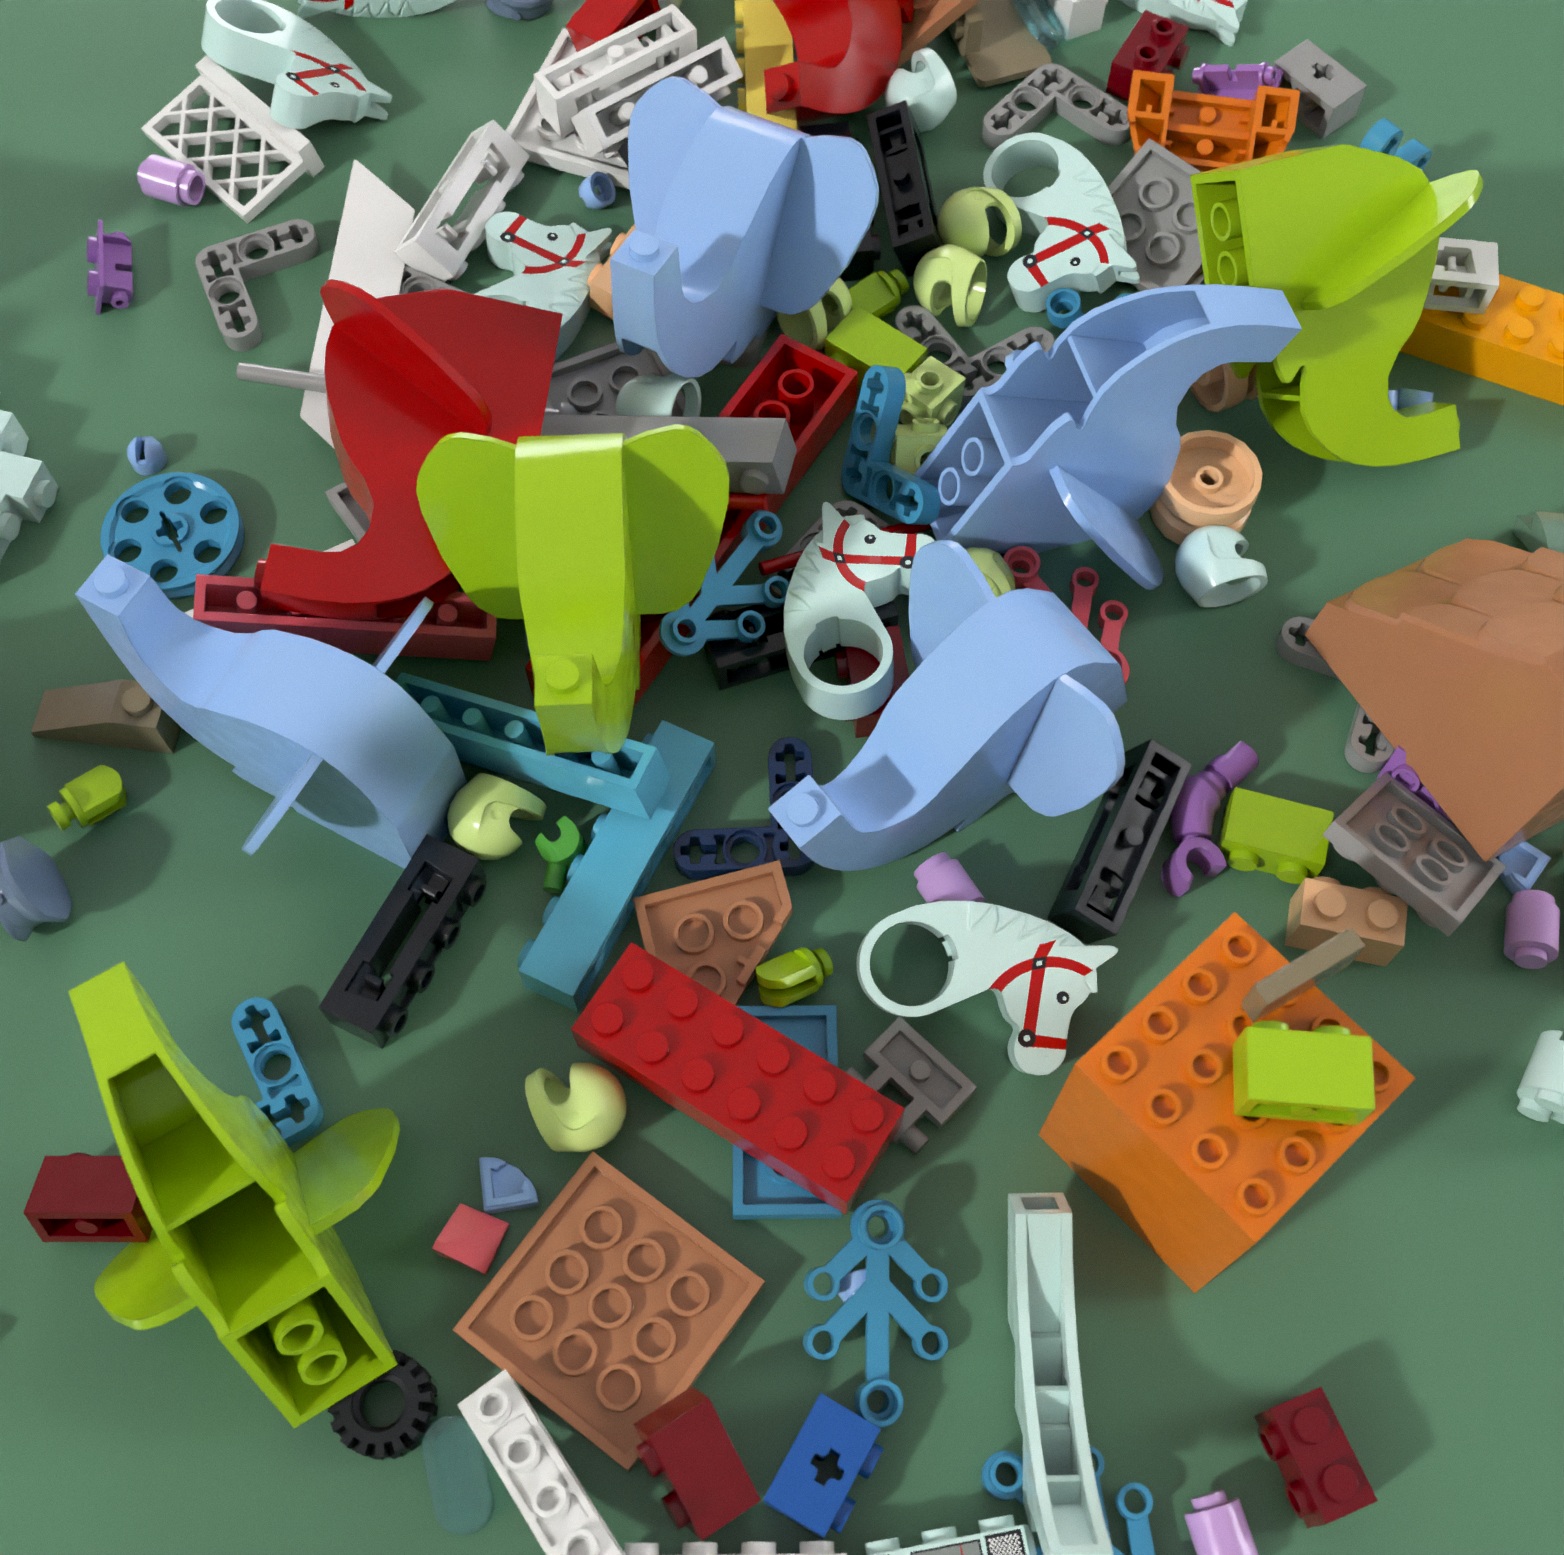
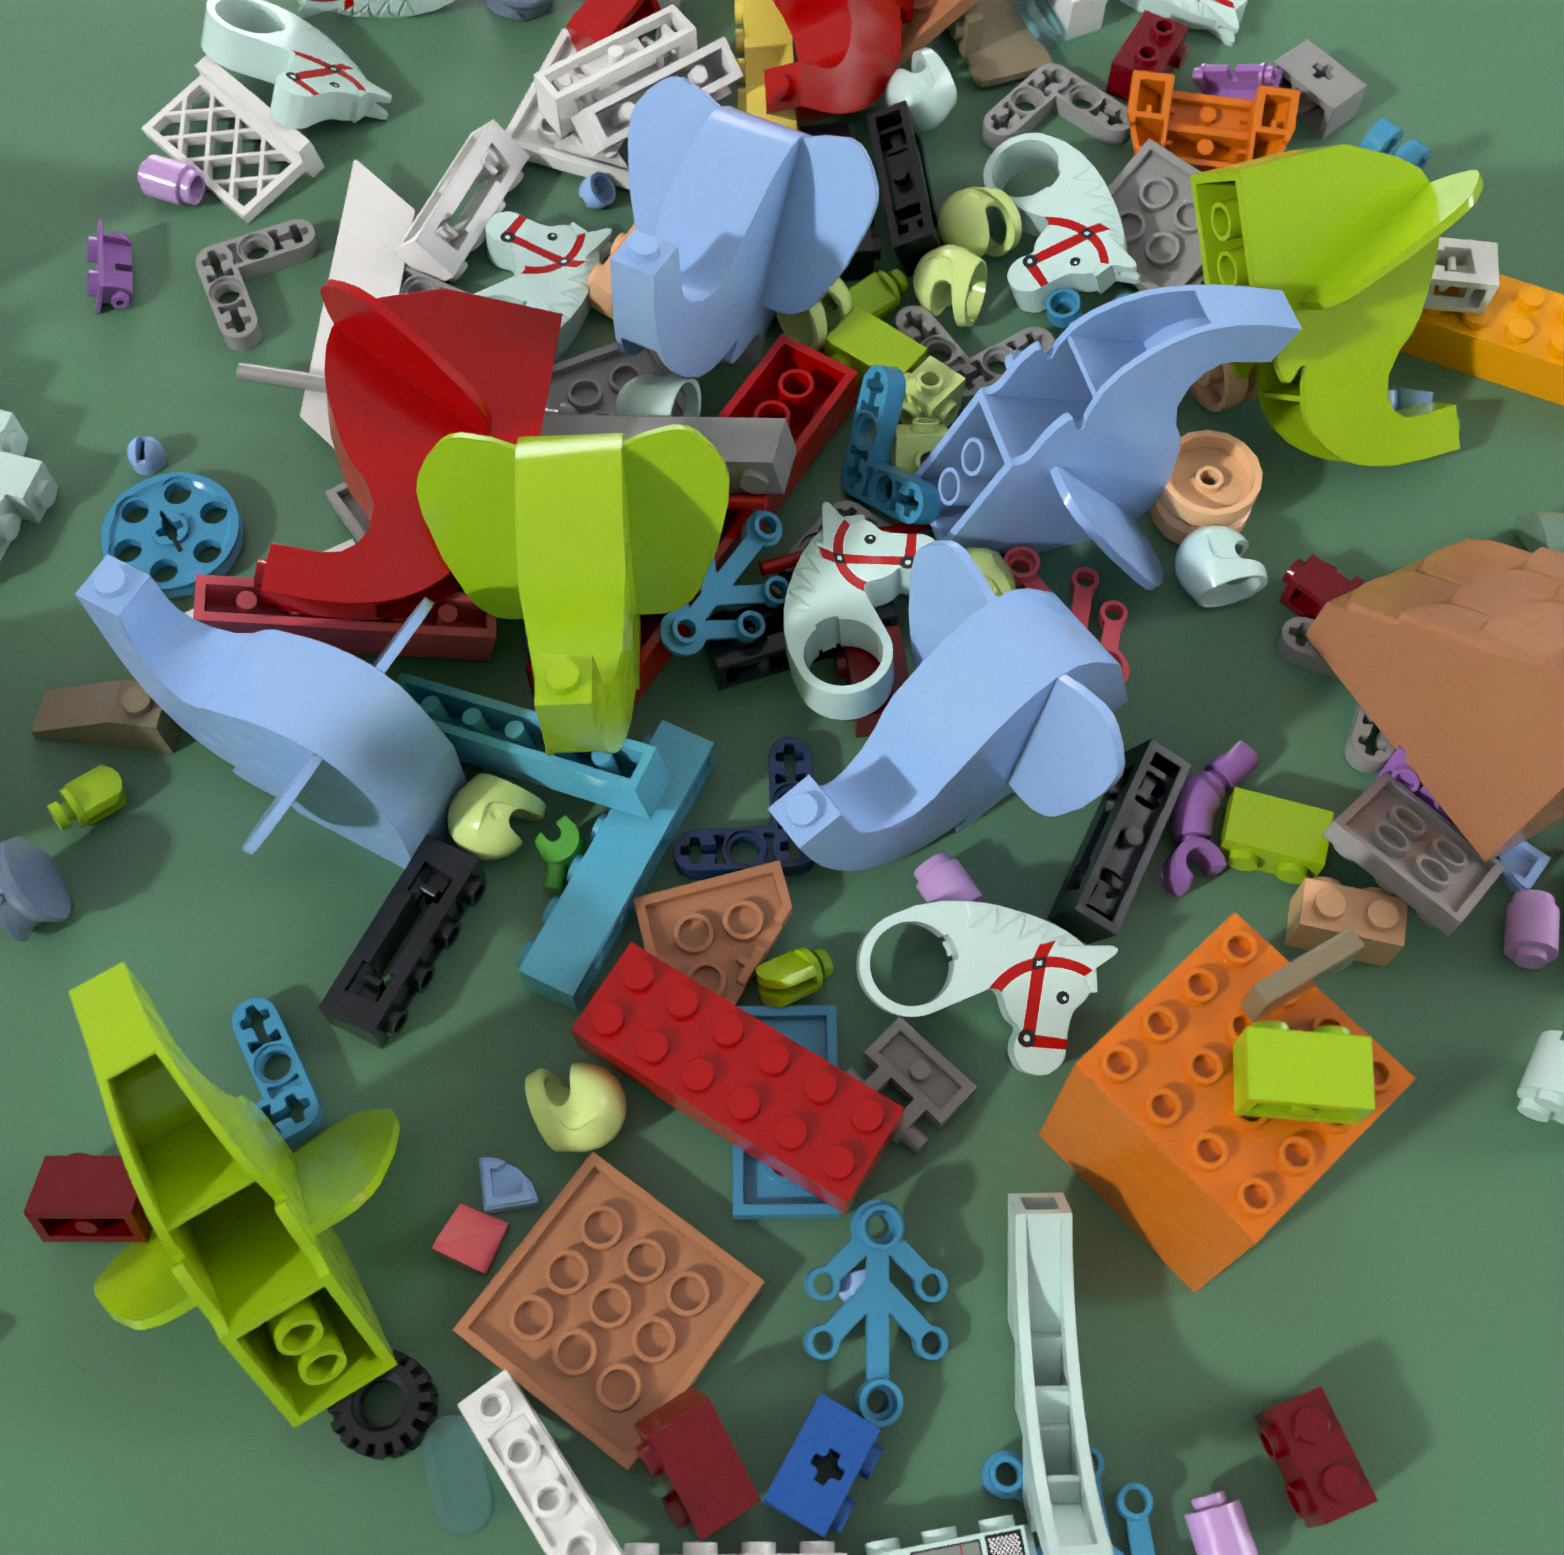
(1313, 585): none -> dark red brick

